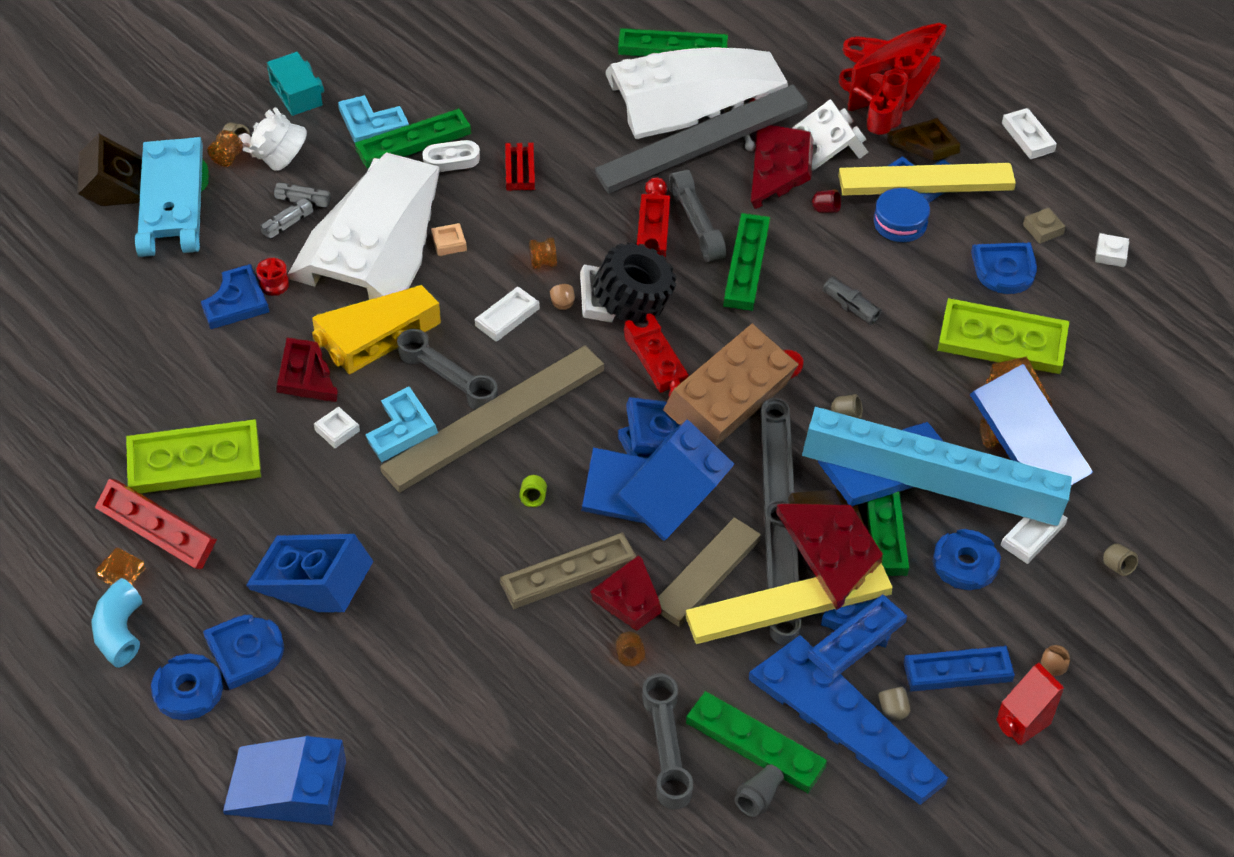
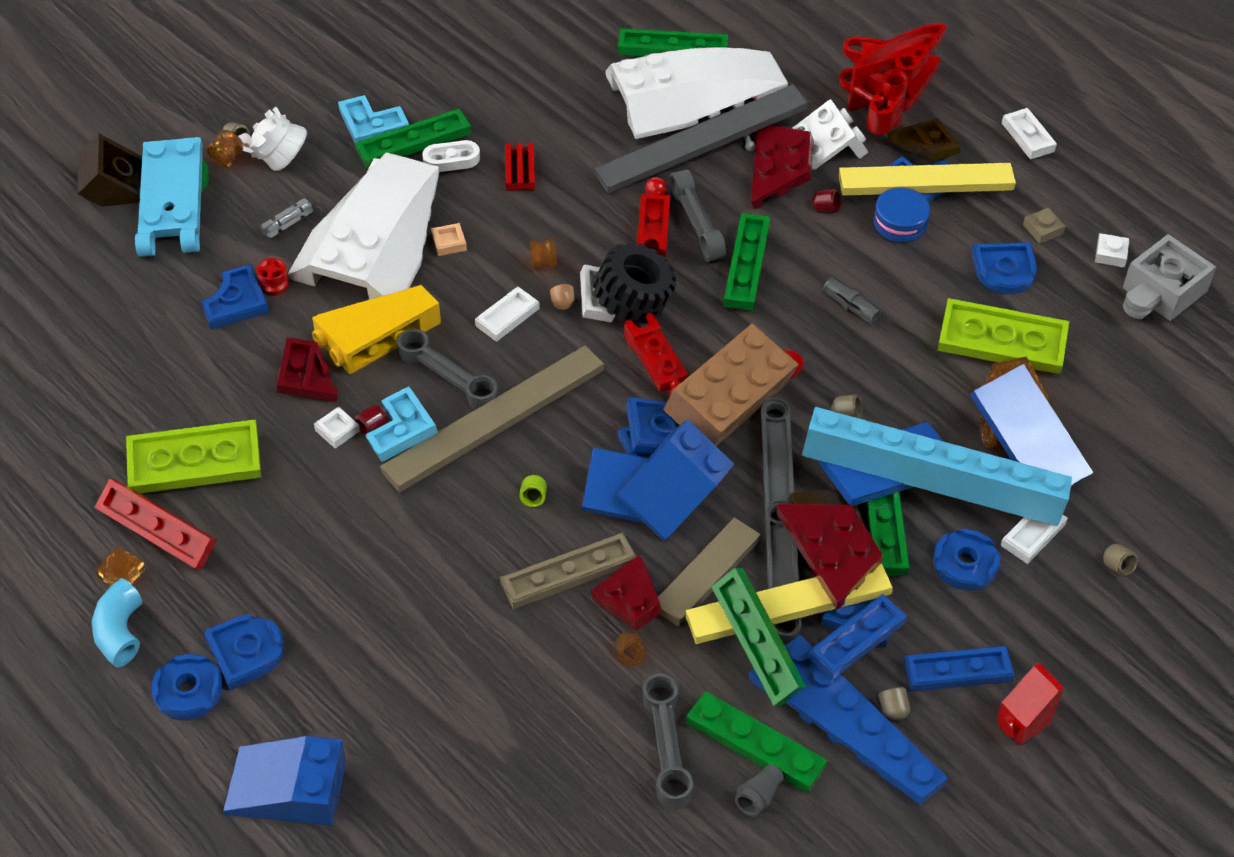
(295, 83): teal brick -> none
(295, 193): dark grey axle -> none
(312, 570): blue slope -> none
(371, 419): none -> dark red piece
(758, 637): none -> green plate
(1055, 660): medium nougat hinge -> none
(1166, 280): none -> light grey brick

